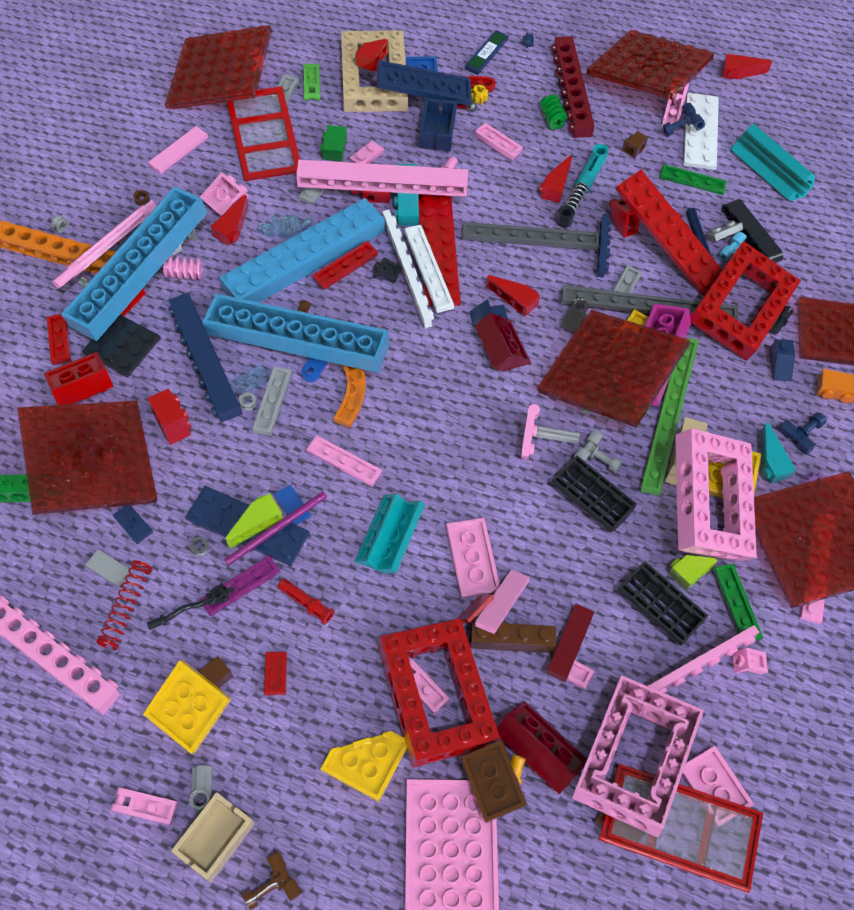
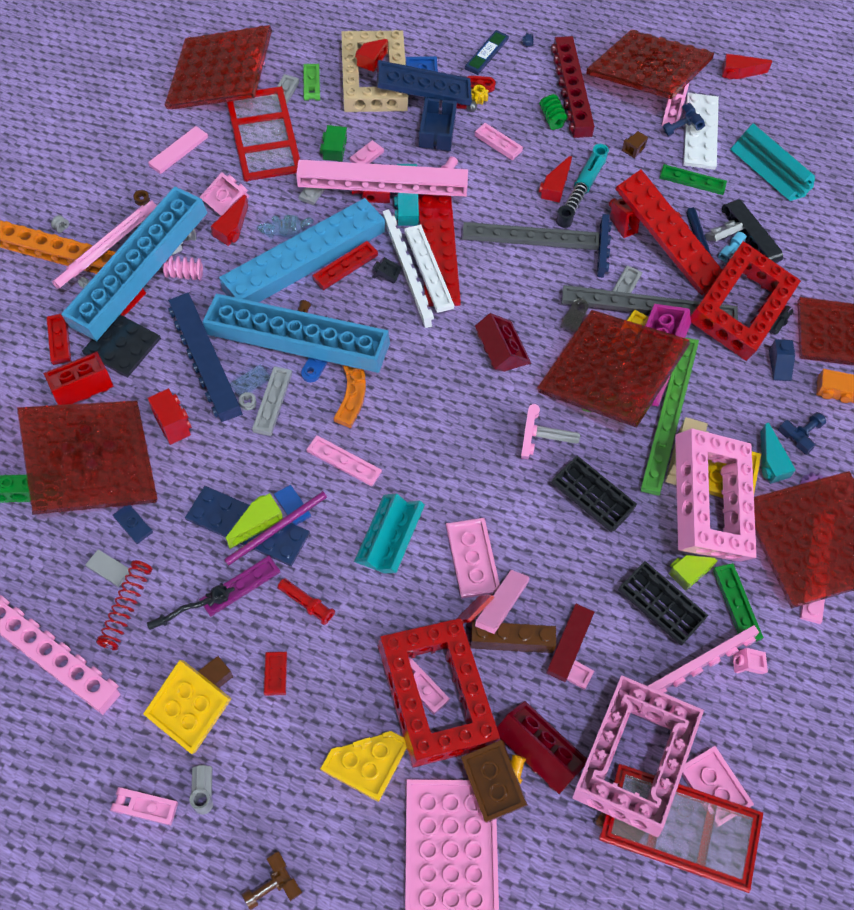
(195, 541): flat silver bush -> none
(213, 837): tan piece -> none
(484, 309): dark blue slope -> none
(515, 294): red slope -> none
(591, 450): light grey bar -> none

